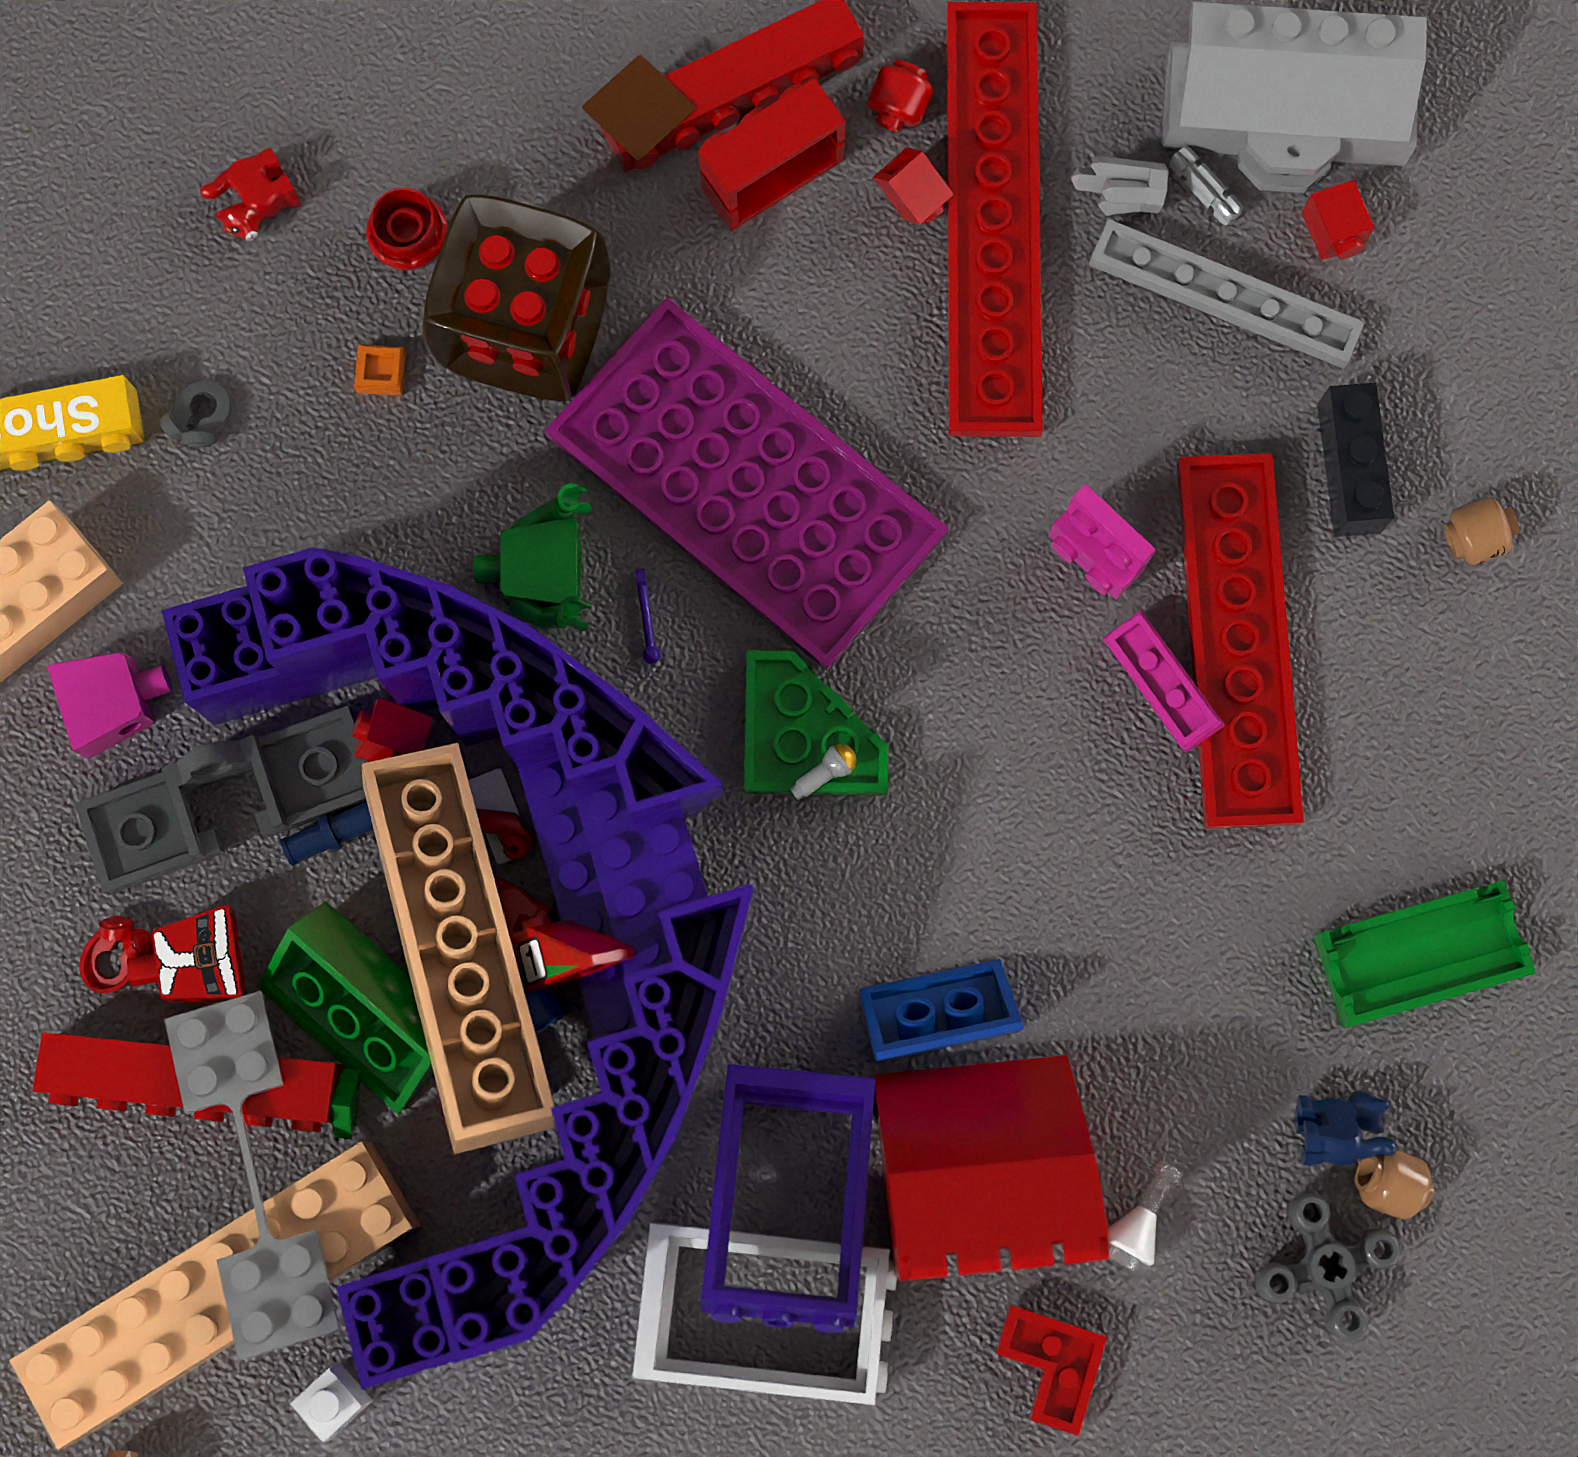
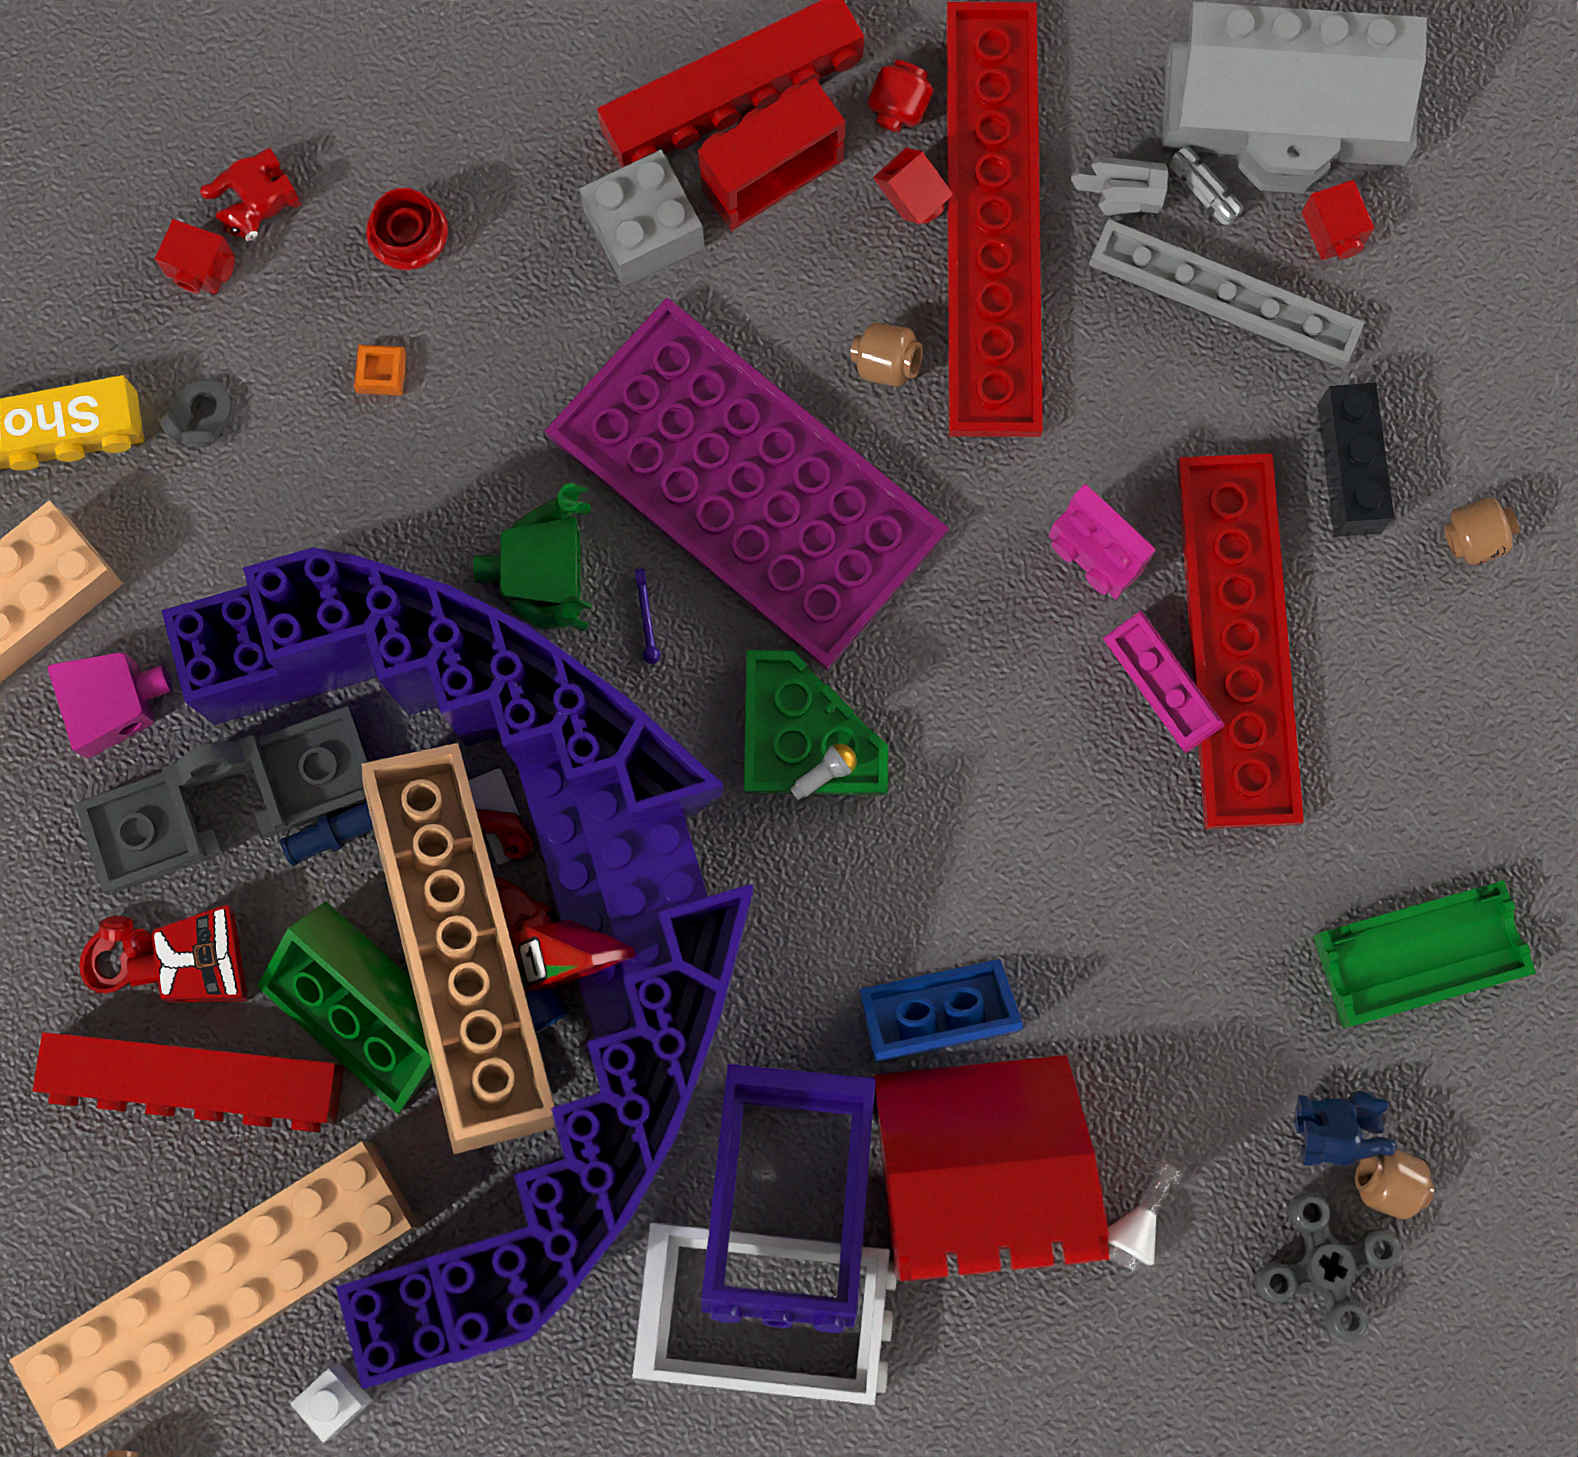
(195, 258): none -> red brick
(279, 1286): light grey hinge -> none
(346, 1103): green tile -> none
(389, 731): red brick -> none
(517, 297): dark brown piece -> none
(638, 107): reddish brown sticker -> none
(642, 218): none -> light grey brick
(887, 354): none -> medium nougat head
(1067, 1361): red plate -> none

